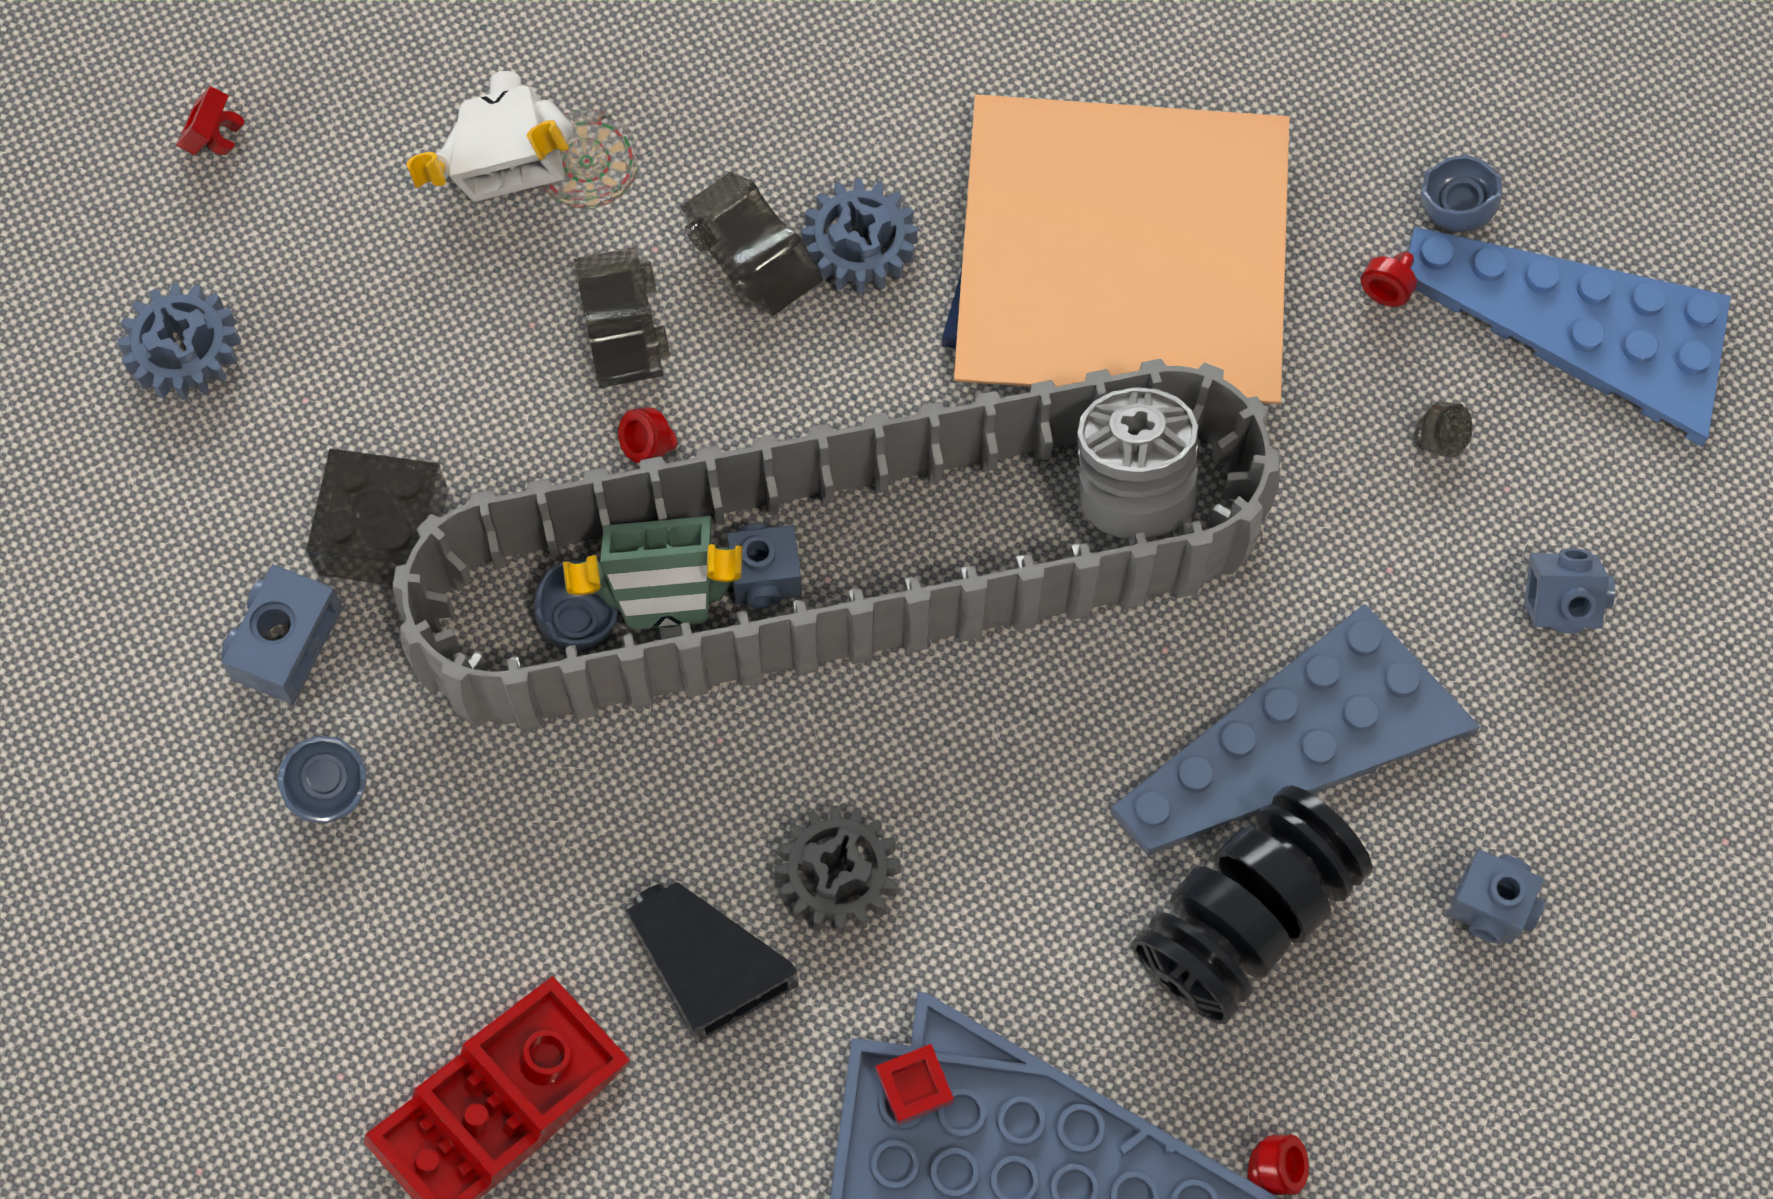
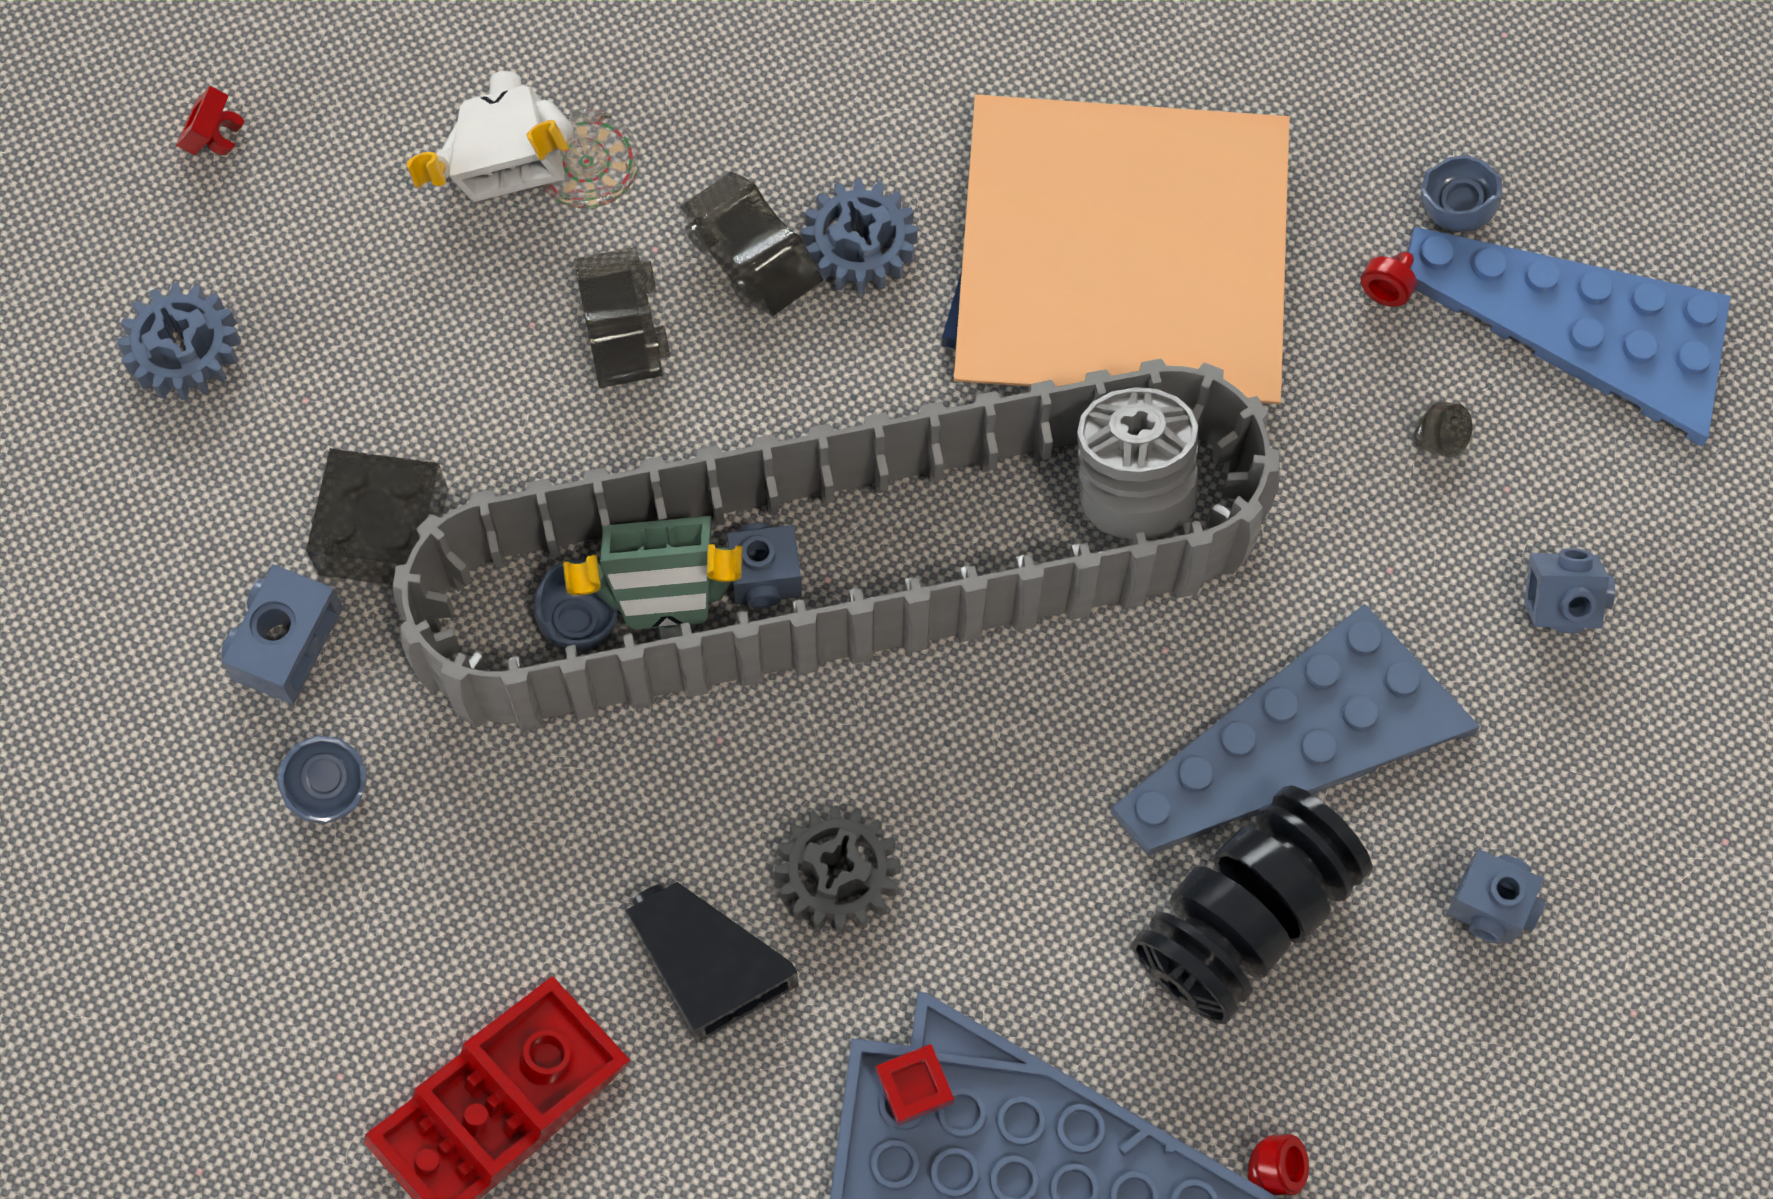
(645, 434): red tile -> none

